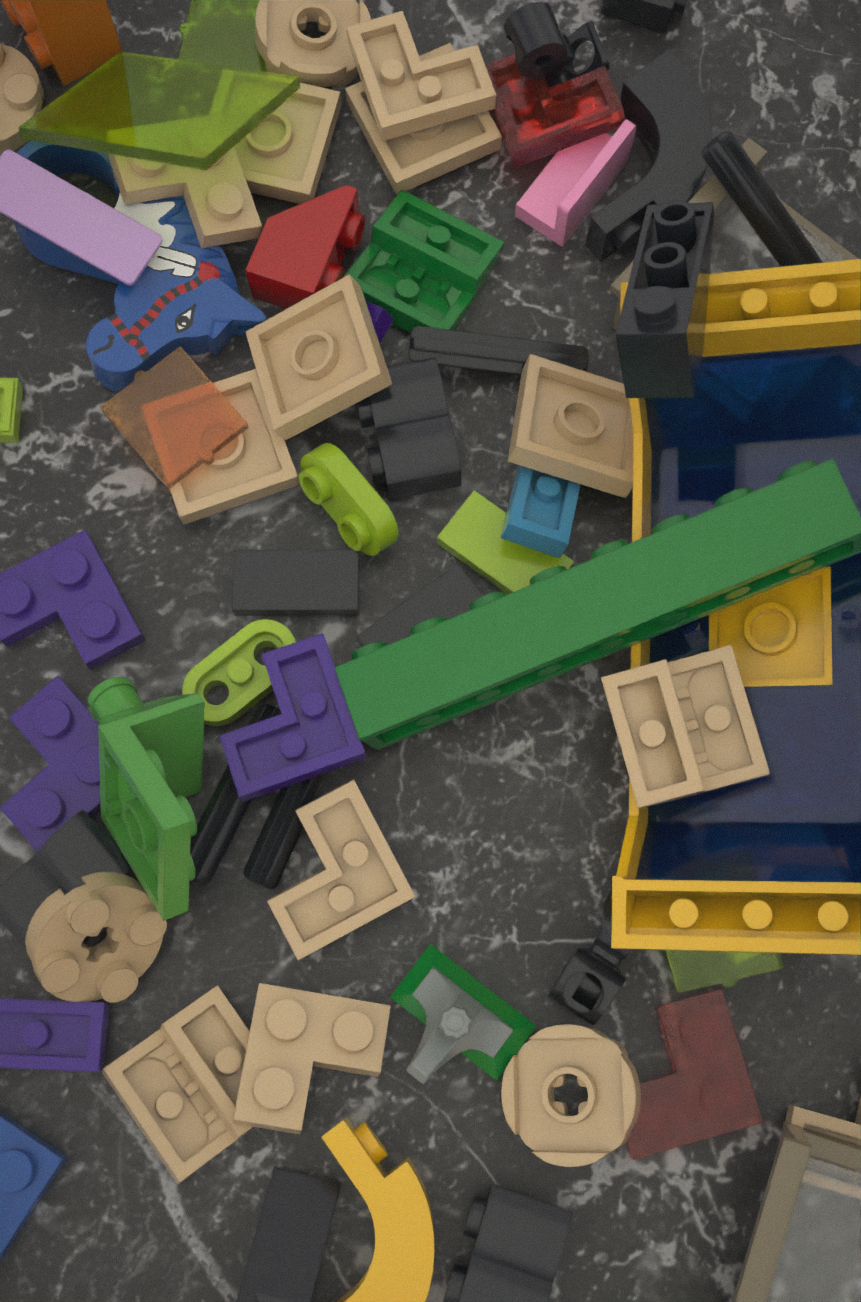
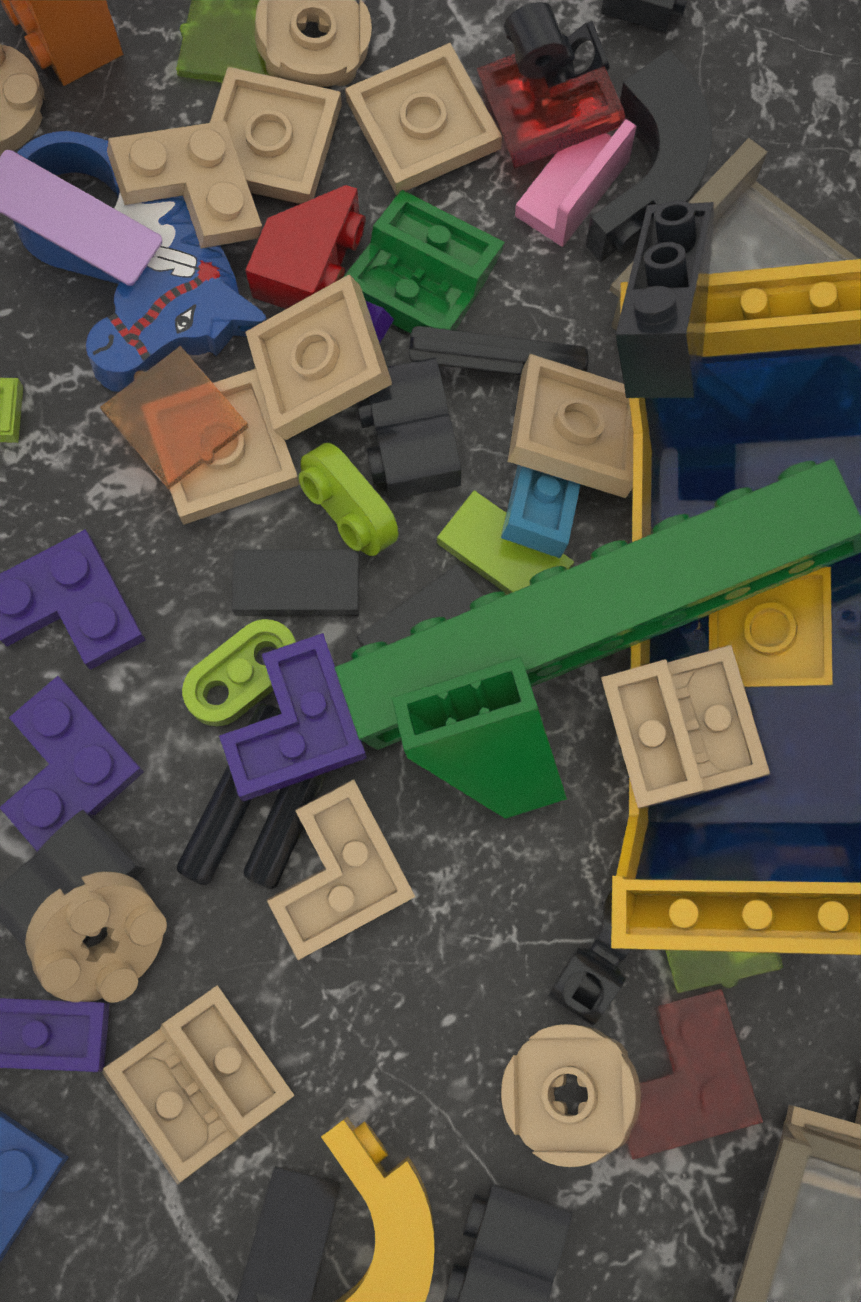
(146, 772): bright green plate -> none
(161, 109): clear neon green piece -> none
(293, 1034): tan plate -> none
(415, 92): tan plate -> none
(458, 1018): piece -> none
(483, 738): none -> green slope
(758, 201): black axle -> none

